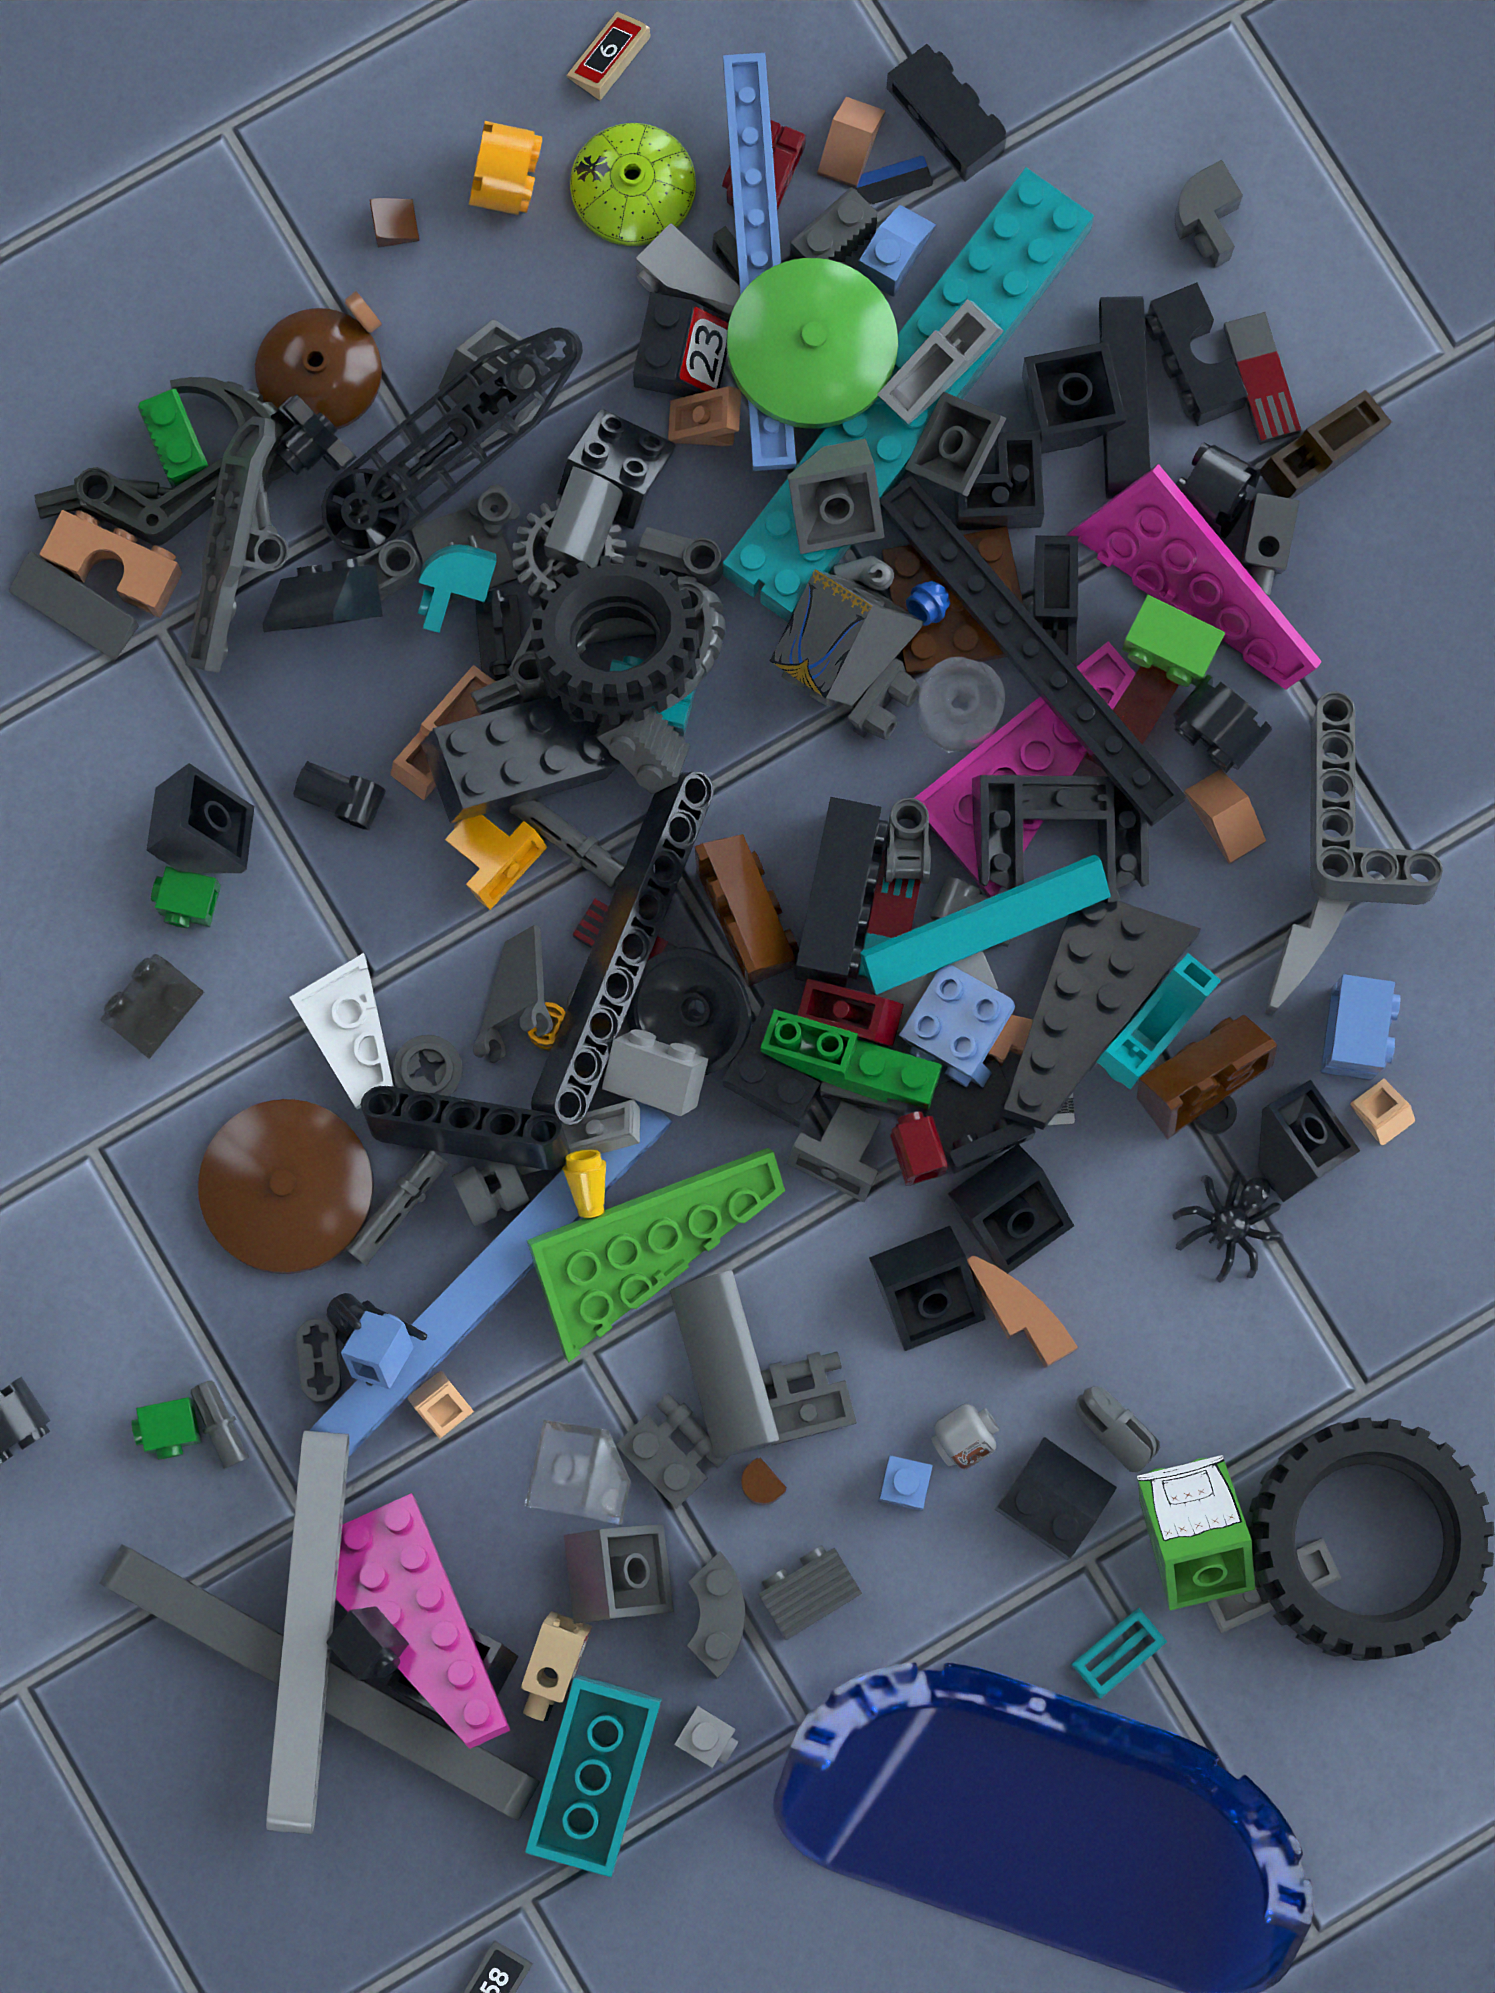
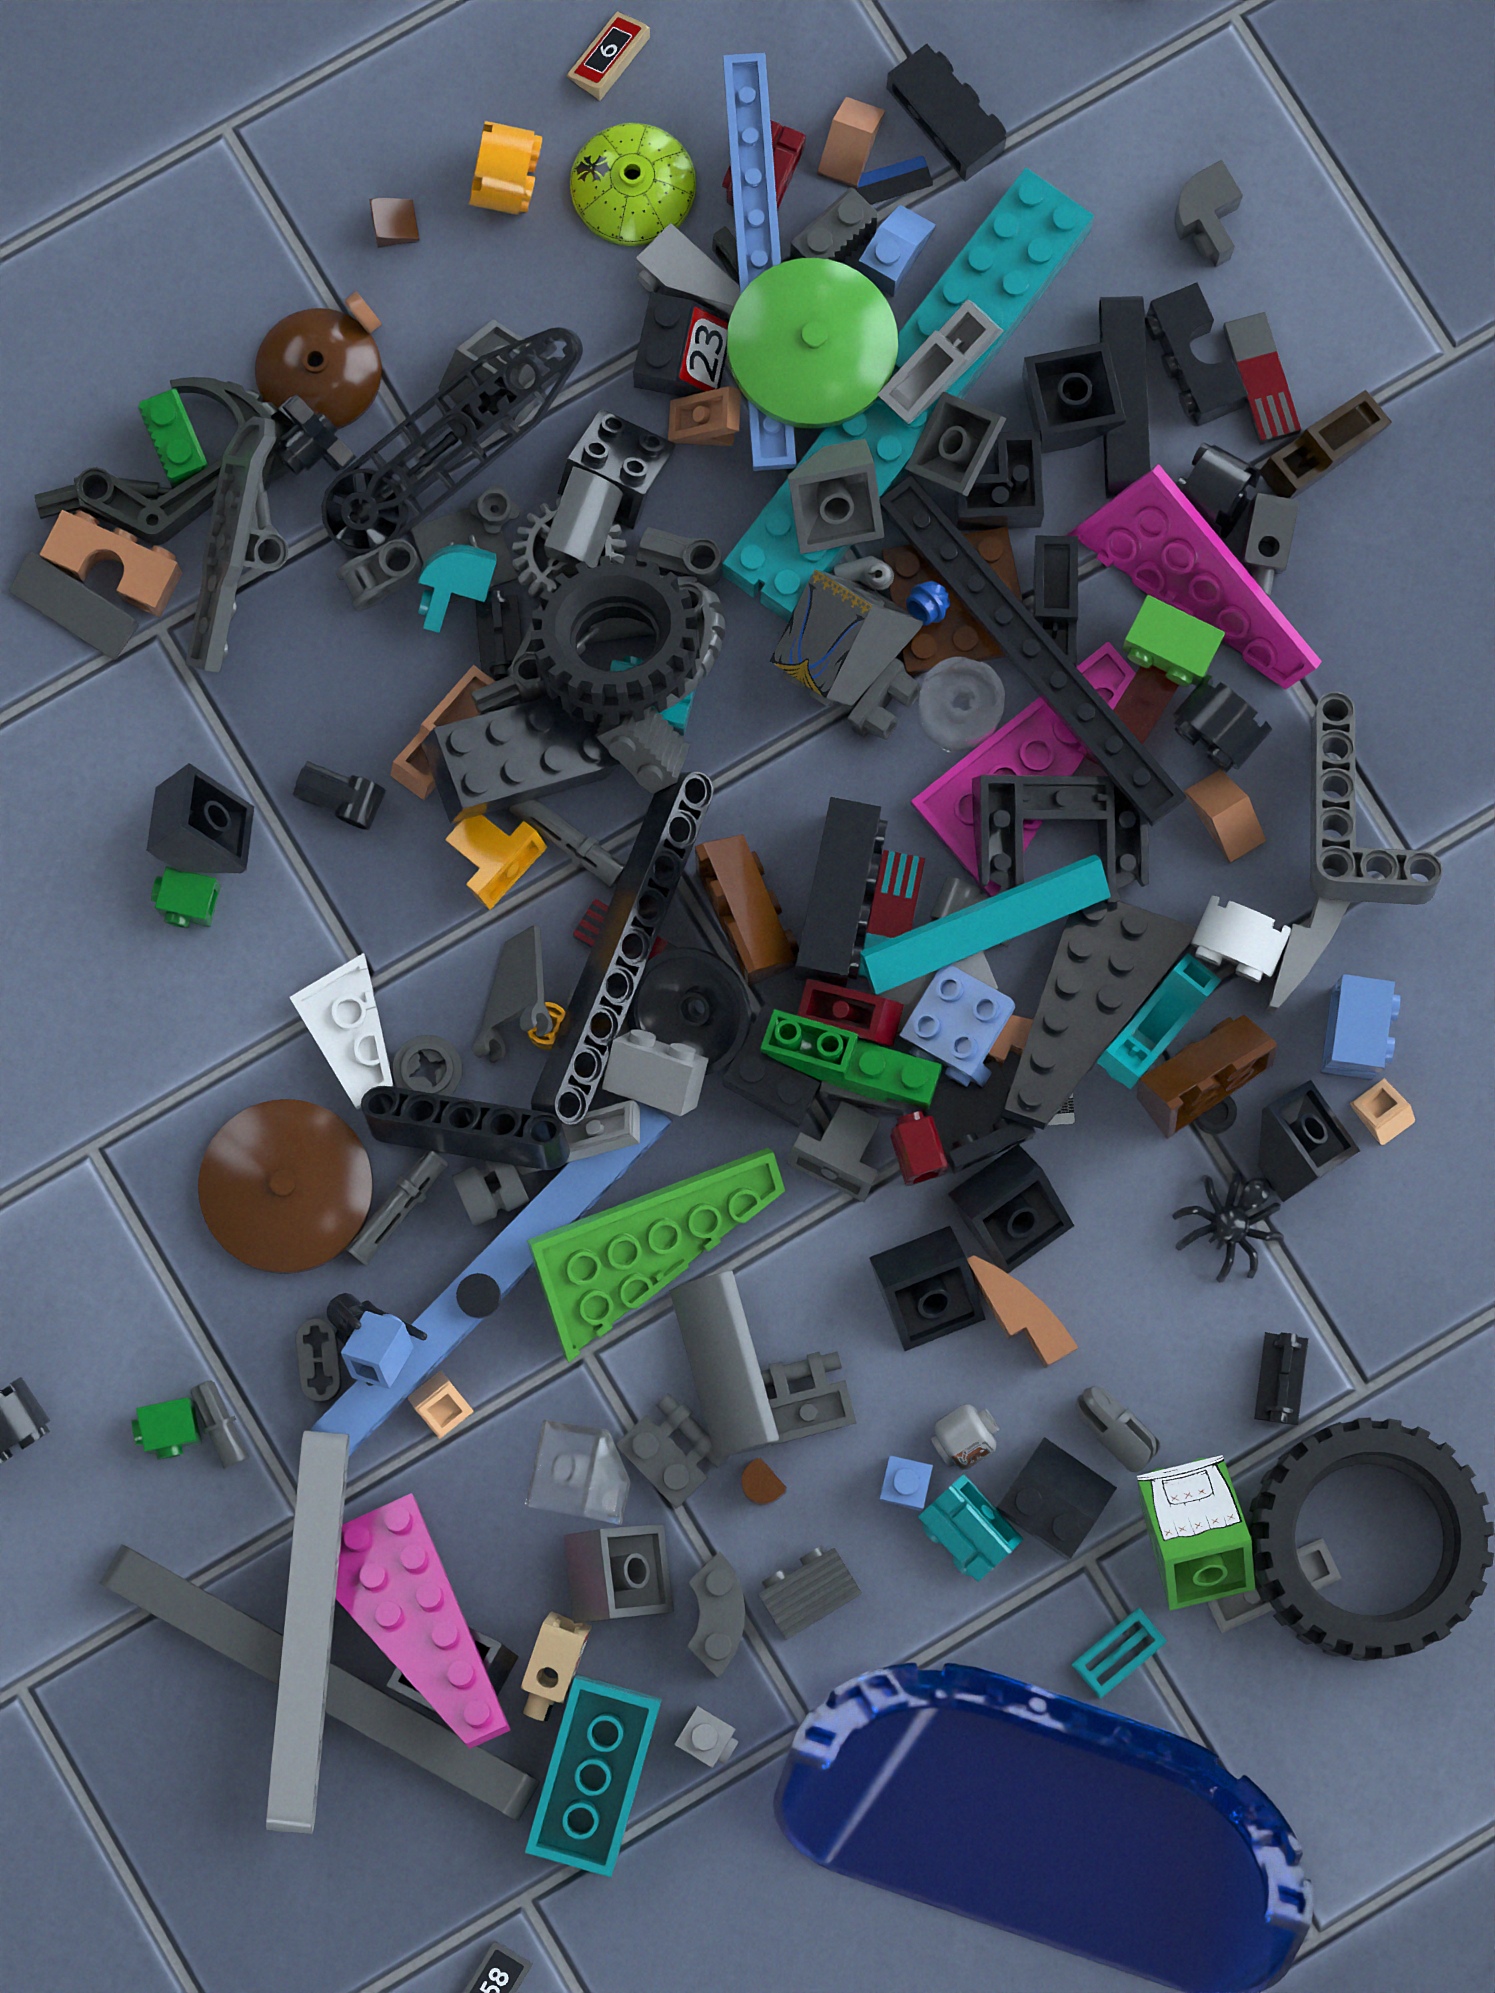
(151, 1004): clear smoke bracket -> none
(324, 597): black slope -> none
(368, 1643): black brick -> none
(478, 1295): none -> black tile
(586, 1180): yellow cone -> none
(908, 849): dark grey piece -> none
(969, 1529): none -> teal brick
(1239, 938): none -> white brick
(1281, 1378): none -> black hinge

